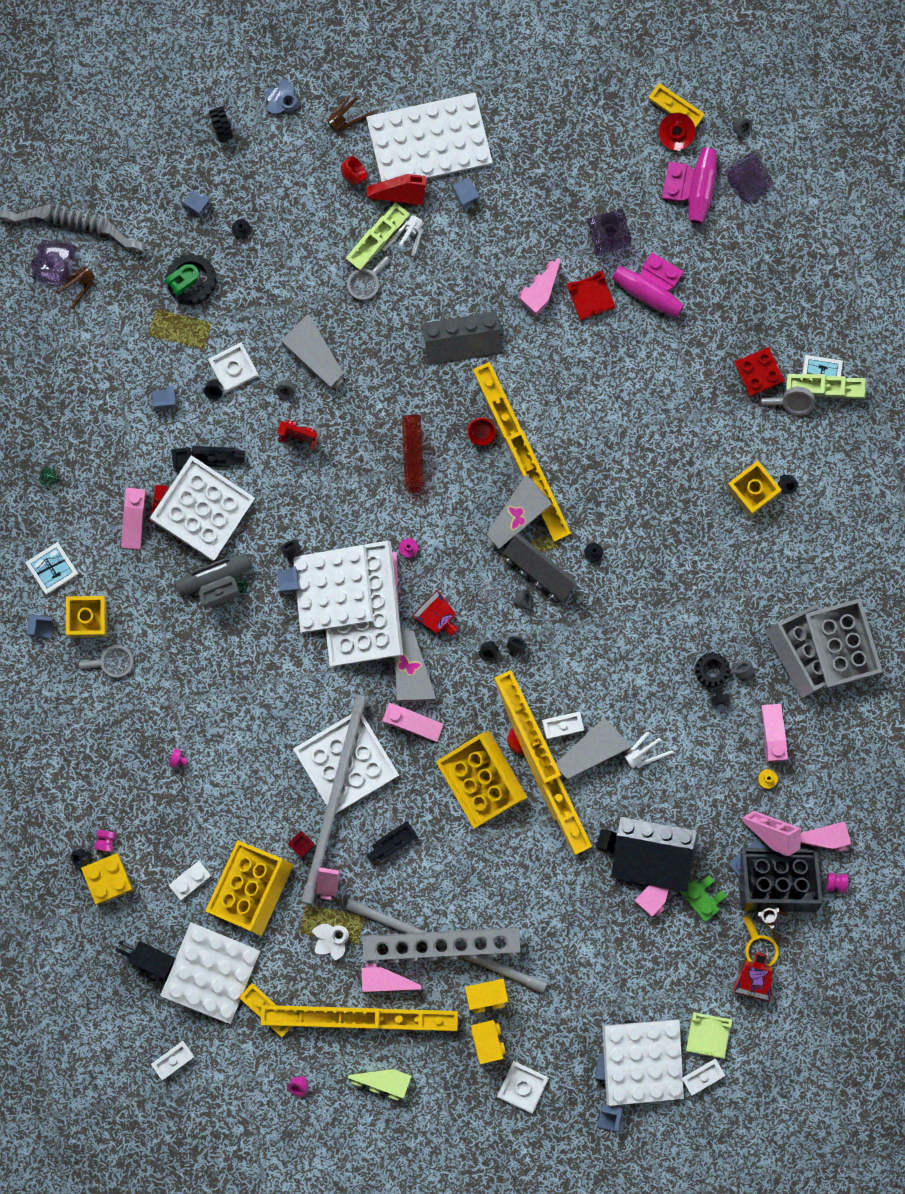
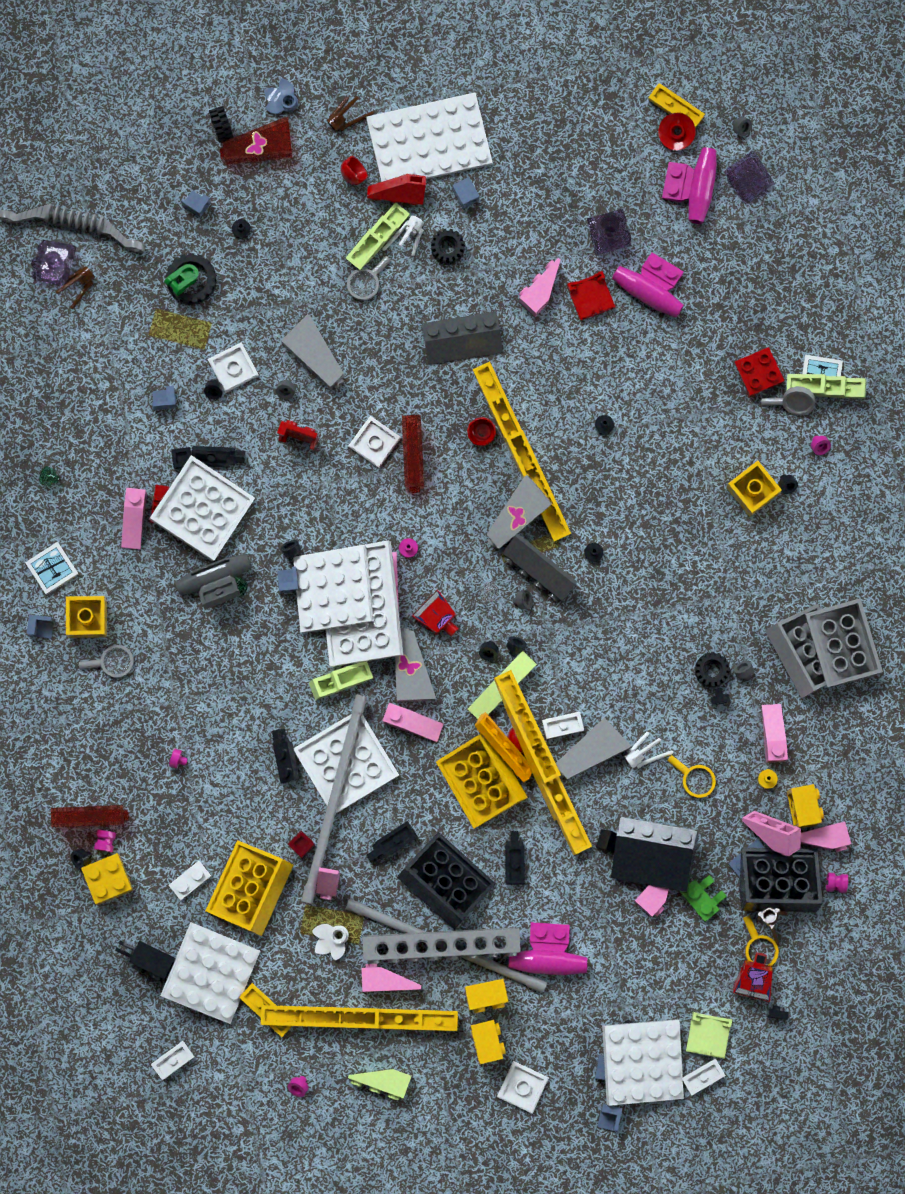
(88, 817): none -> clear red slope
(260, 144): none -> clear red slope
(284, 757): none -> black hinge
(340, 680): none -> yellowish green slope
(374, 442): none -> white tile
(446, 880): none -> black slope
(447, 257): none -> black tyre
(490, 697): none -> yellowish green slope
(503, 746): none -> light orange plate
(514, 860): none -> black hinge
(548, 952): none -> dark pink plate
(604, 428): none -> black tile
(685, 770): none -> yellow piece
(777, 1012): none -> black plate
(805, 806): none -> yellow brick
(820, 445): none -> dark pink tile

